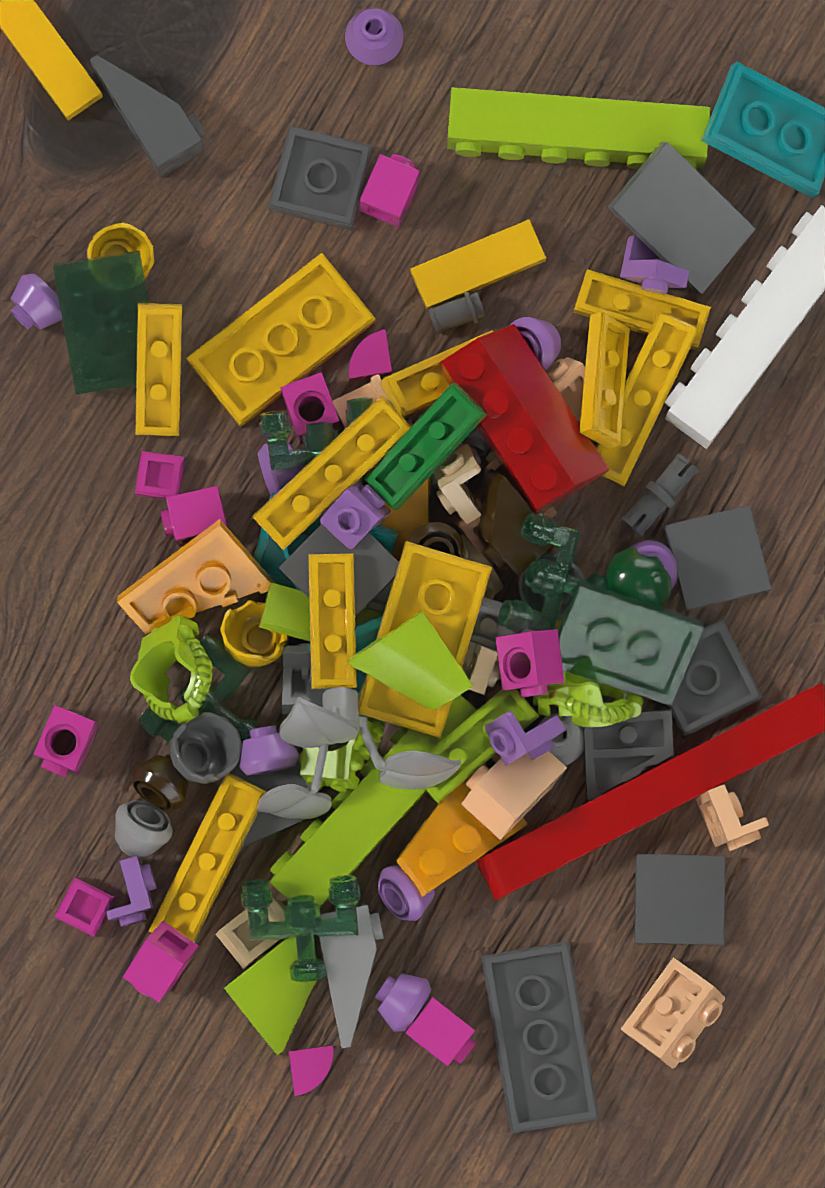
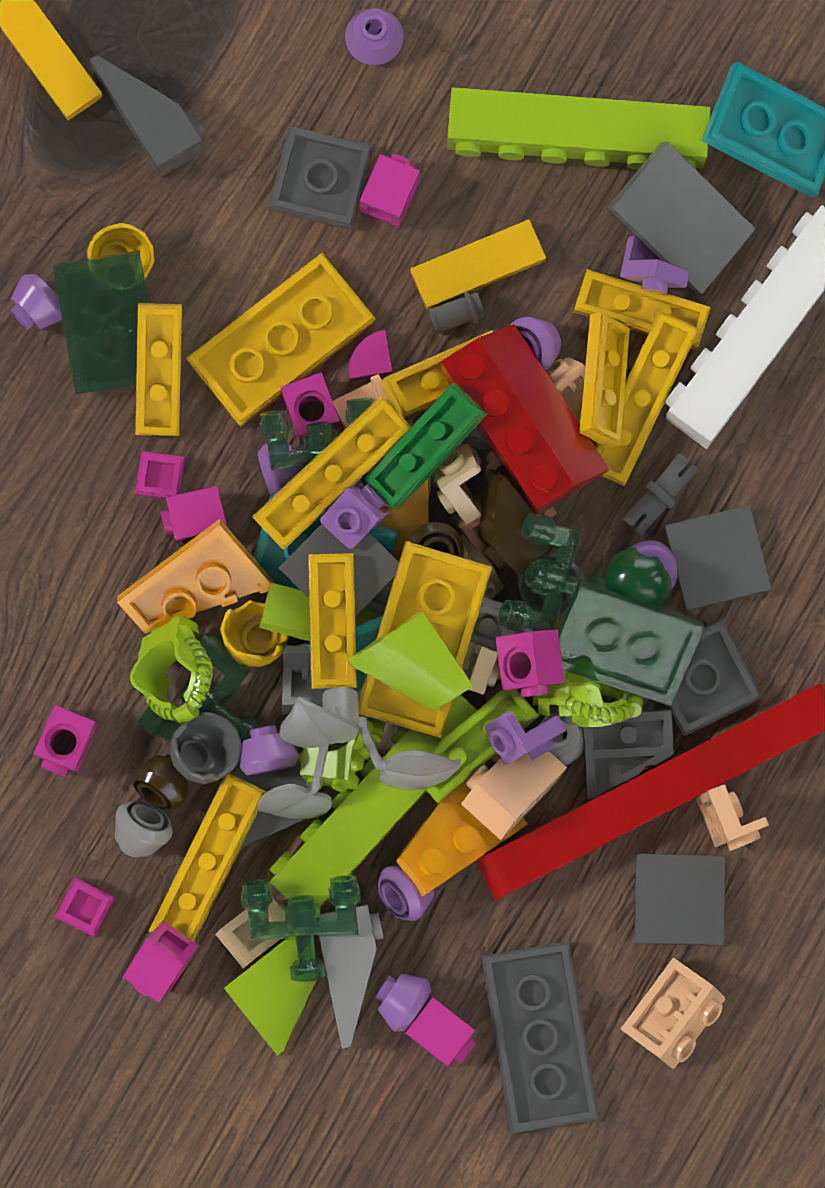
(139, 882): medium lavender bracket -> none
(310, 1067): dark pink tile -> none

